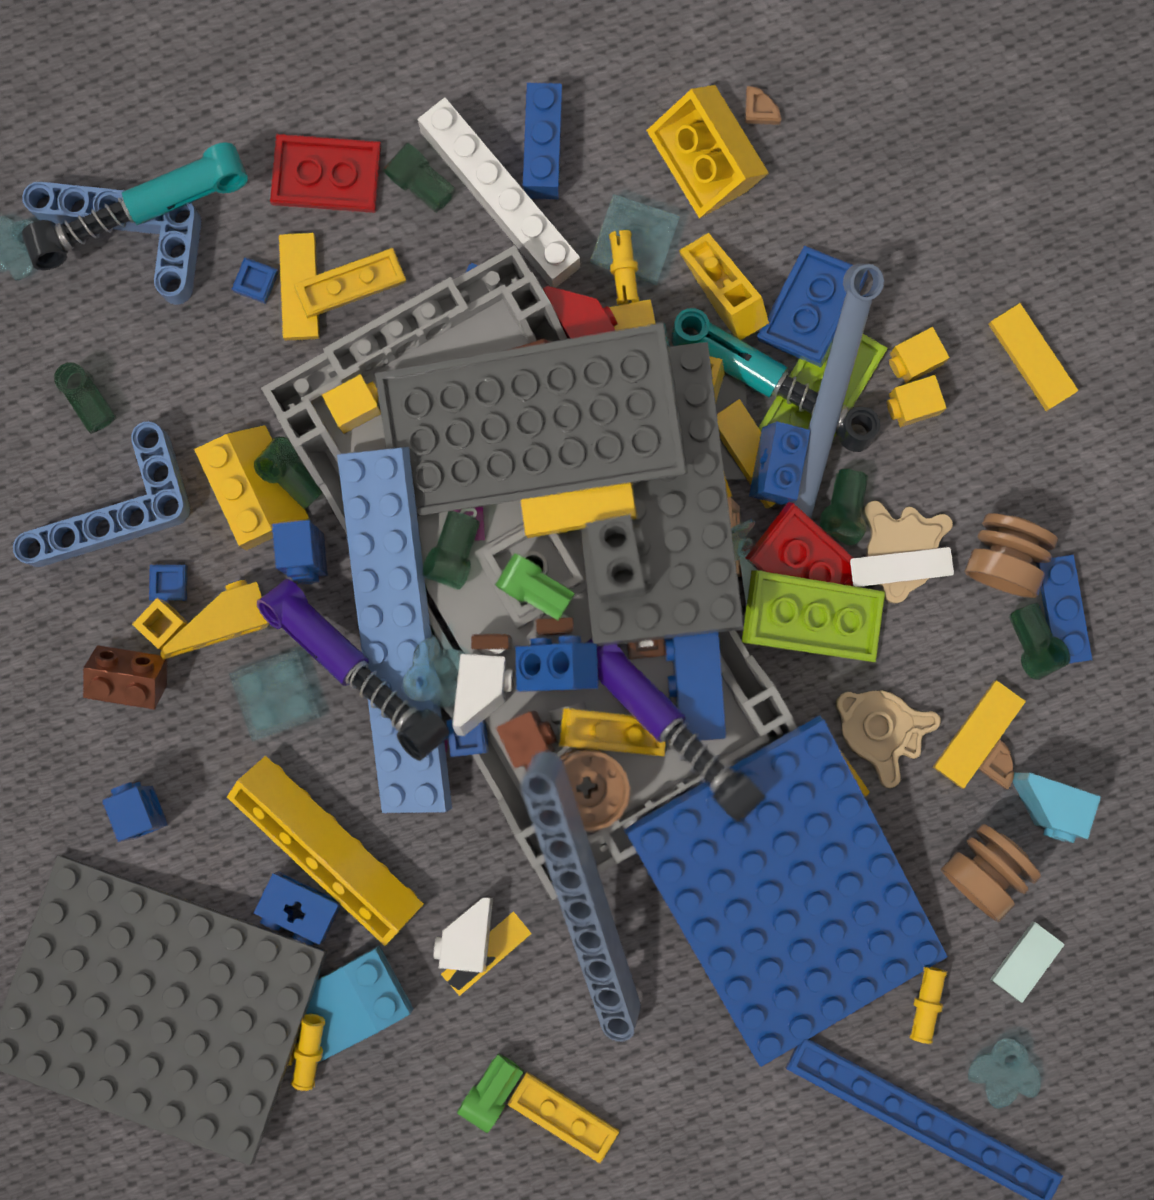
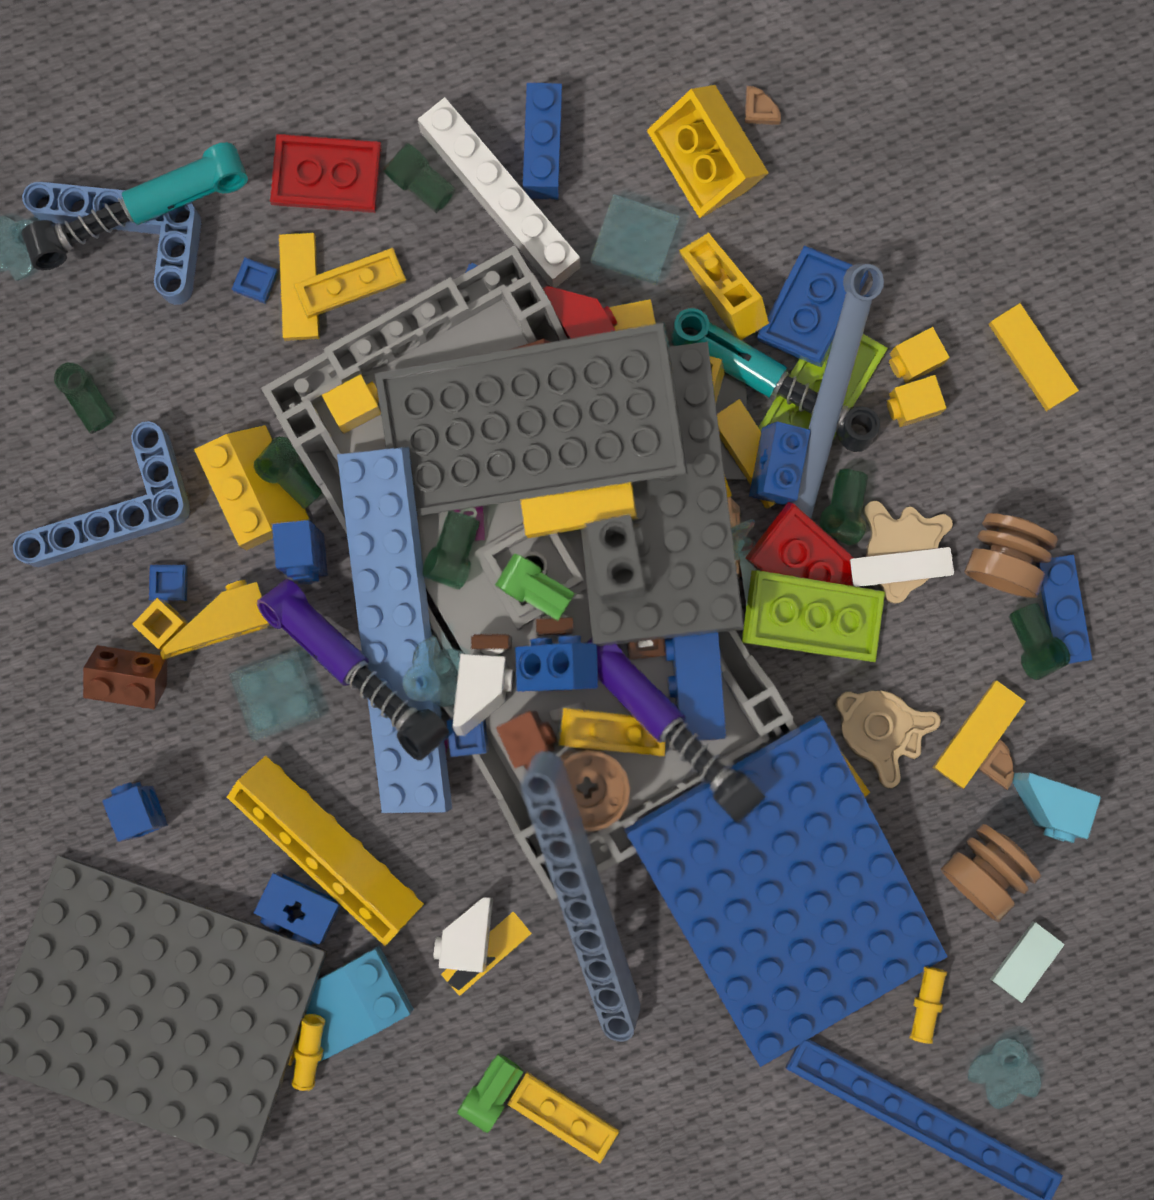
(624, 267): yellow pin -> none

